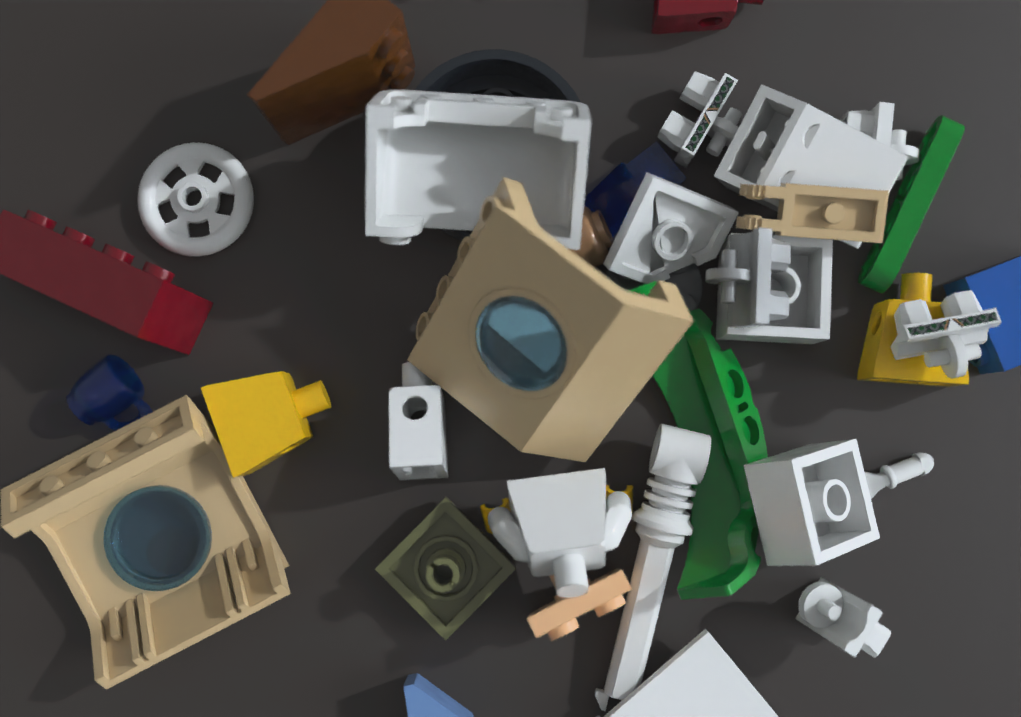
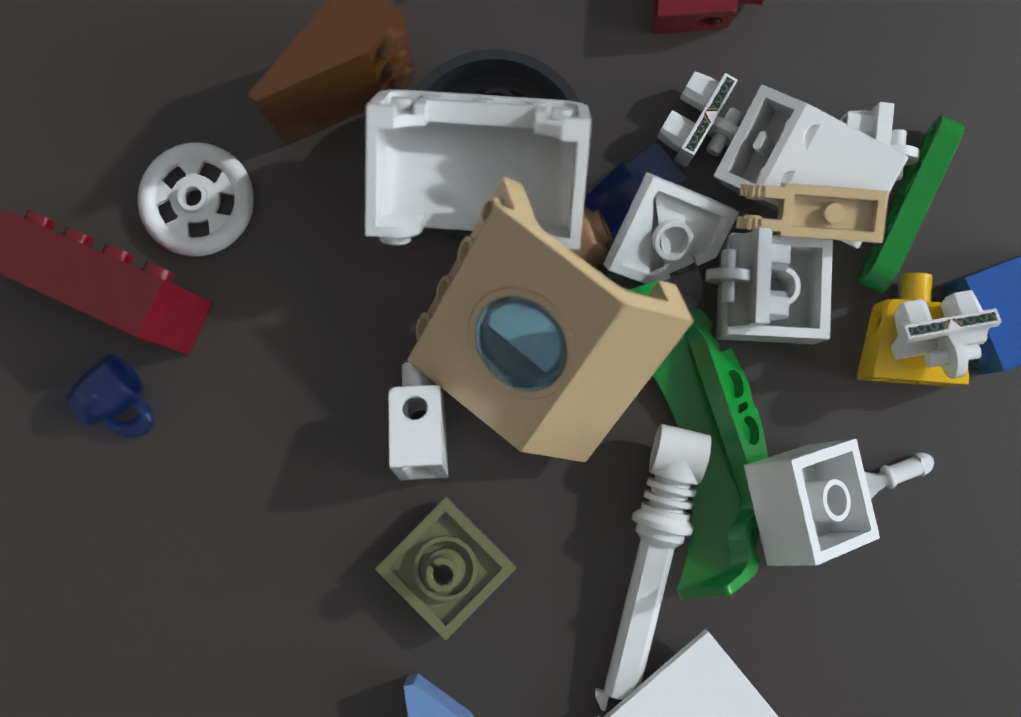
(151, 538): tan panel -> none
(262, 417): yellow torso -> none
(560, 615): light nougat plate -> none
(561, 525): white torso -> none
(842, 618): white hips -> none

